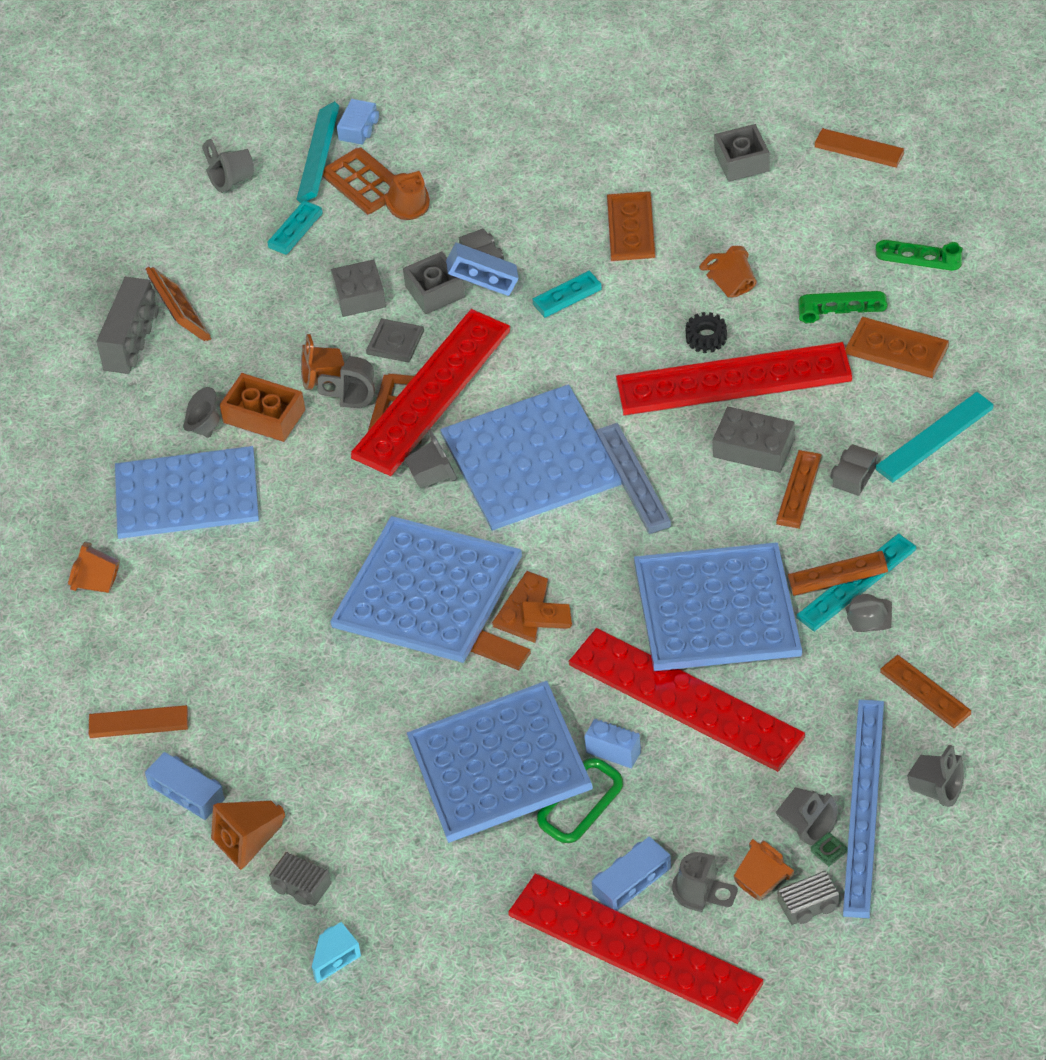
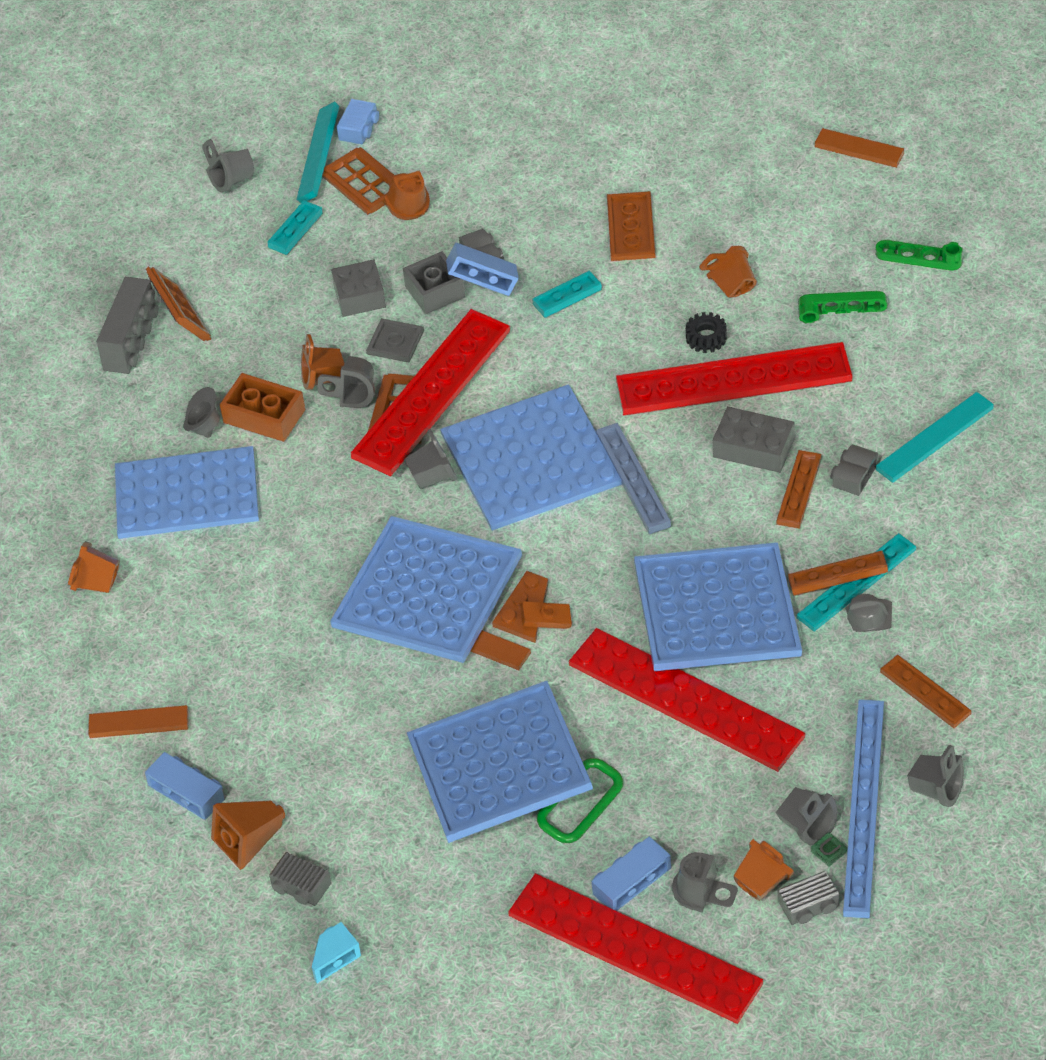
(612, 743): medium blue brick -> none
(742, 152): dark grey brick -> none
(897, 347): dark orange plate -> none

